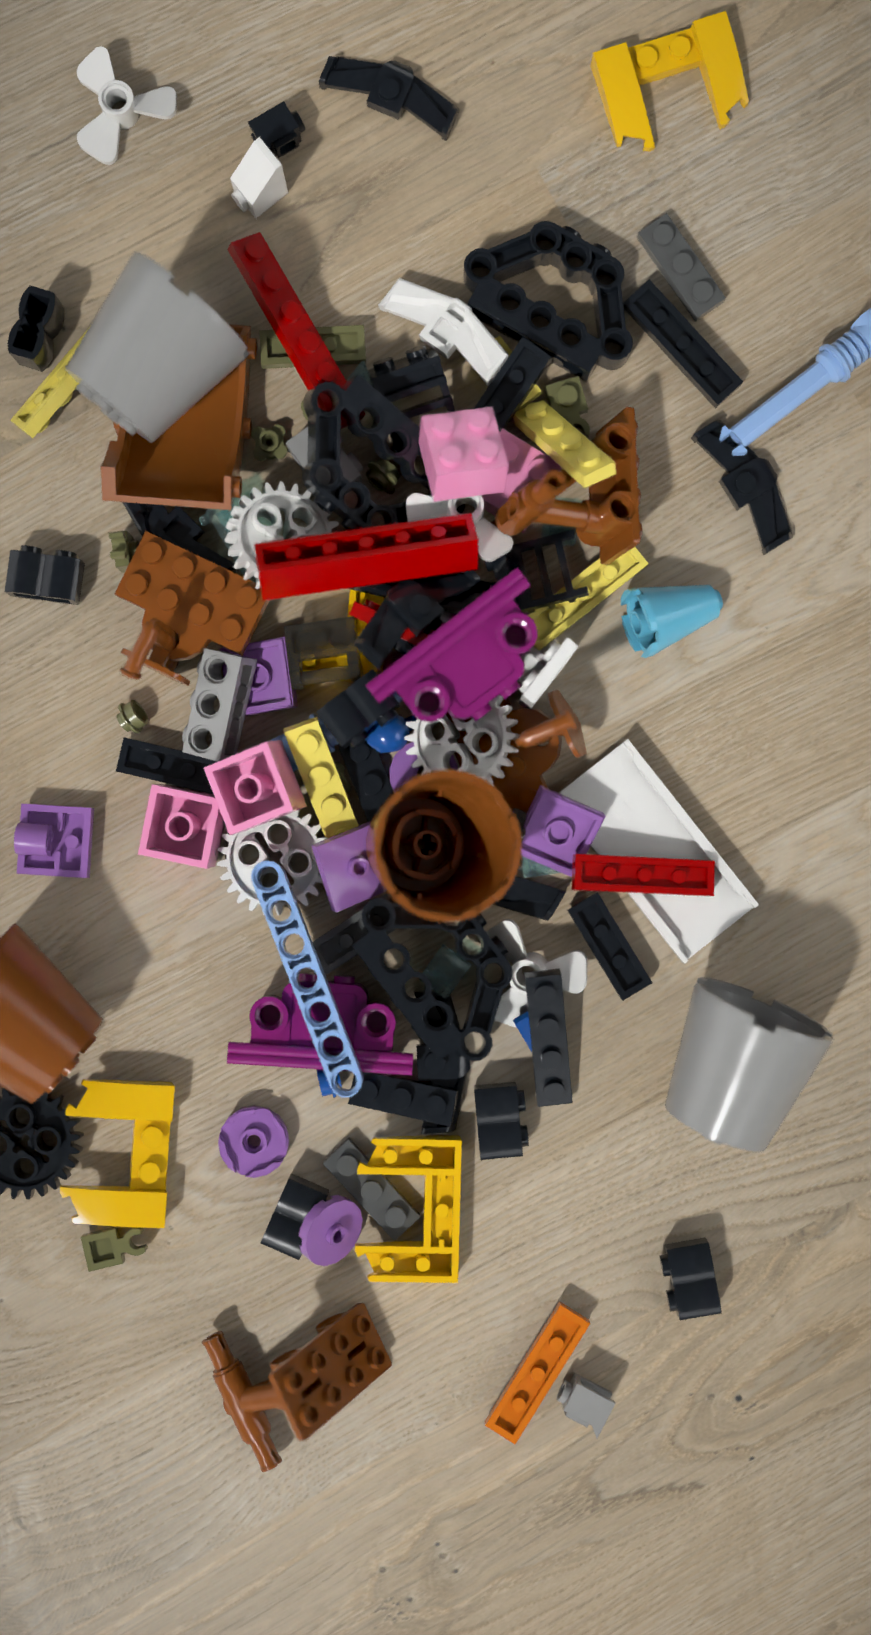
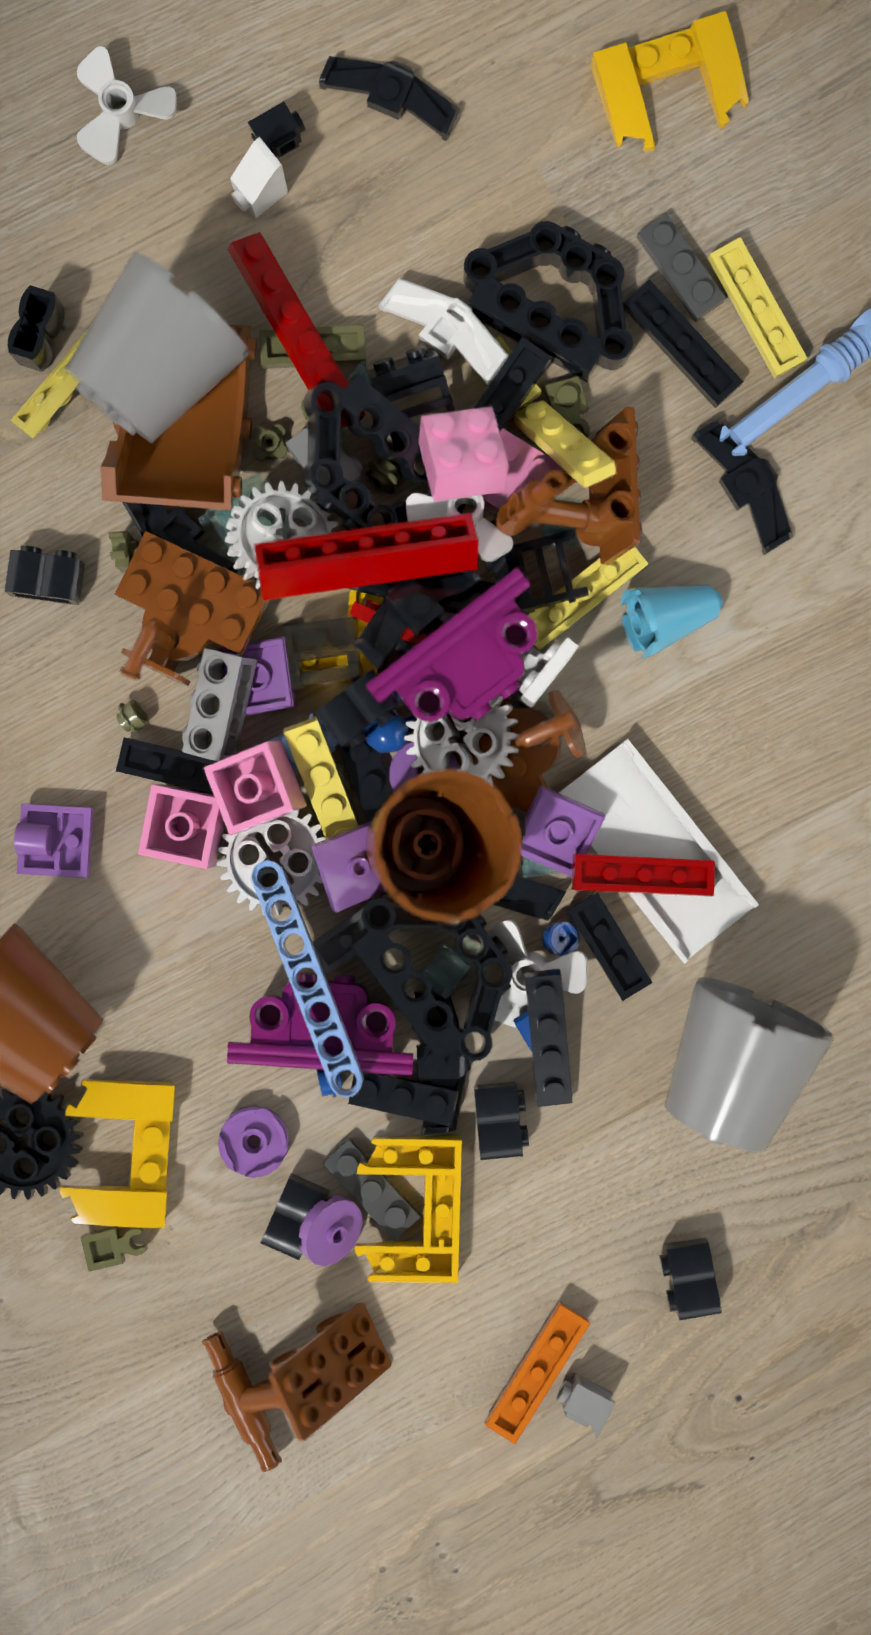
(561, 938): none -> blue tile
(757, 308): none -> light yellow plate

